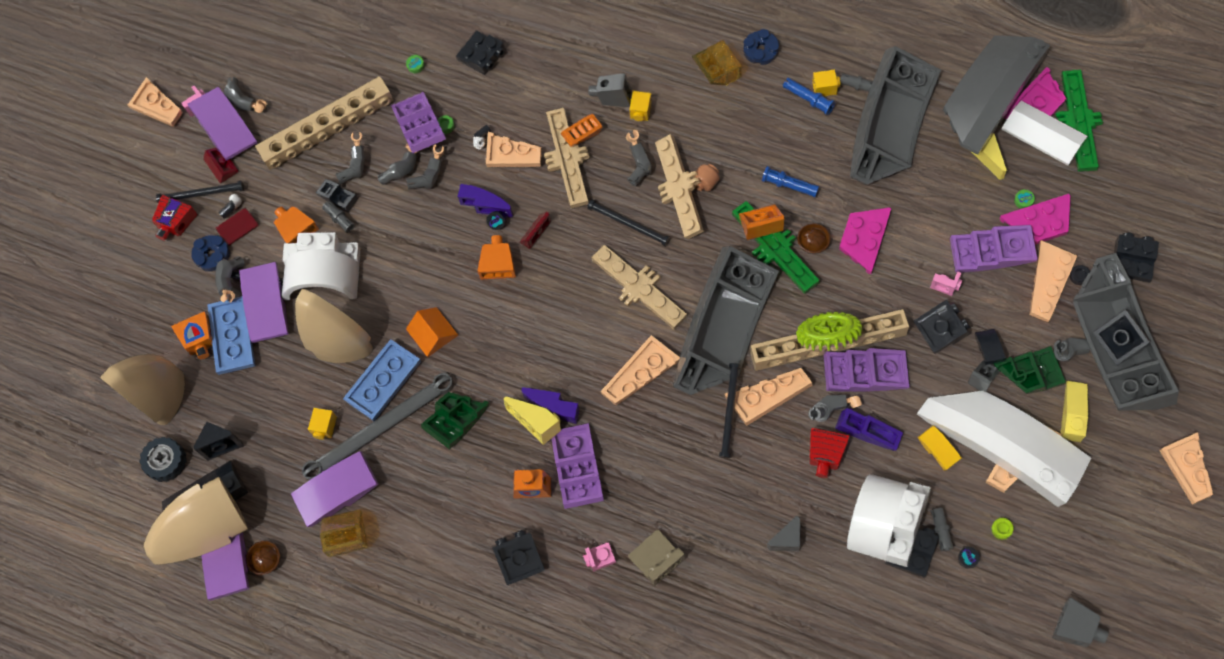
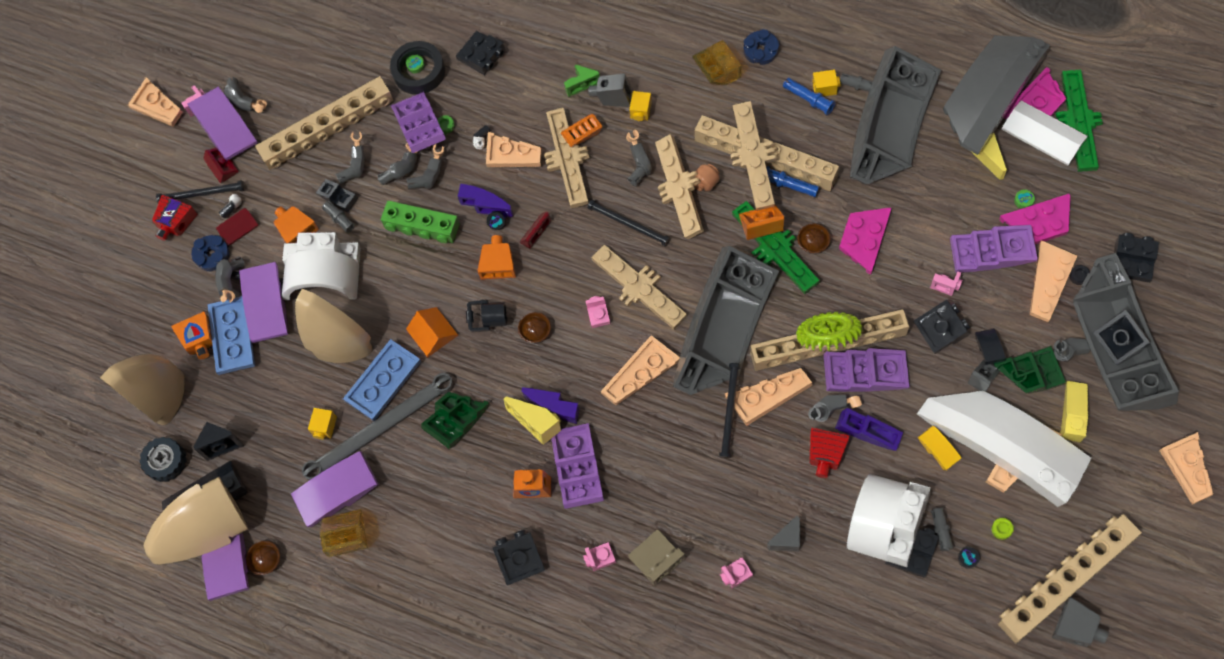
(420, 222): none -> bright green brick
(426, 84): none -> black tyre
(491, 313): none -> black piece
(534, 327): none -> reddish brown hat
(584, 79): none -> bright green slope
(597, 311): none -> bright pink bracket
(735, 573): none -> bright pink bracket
(753, 155): none -> tan hinge
(792, 162): none -> tan brick
(1125, 532): none -> tan brick

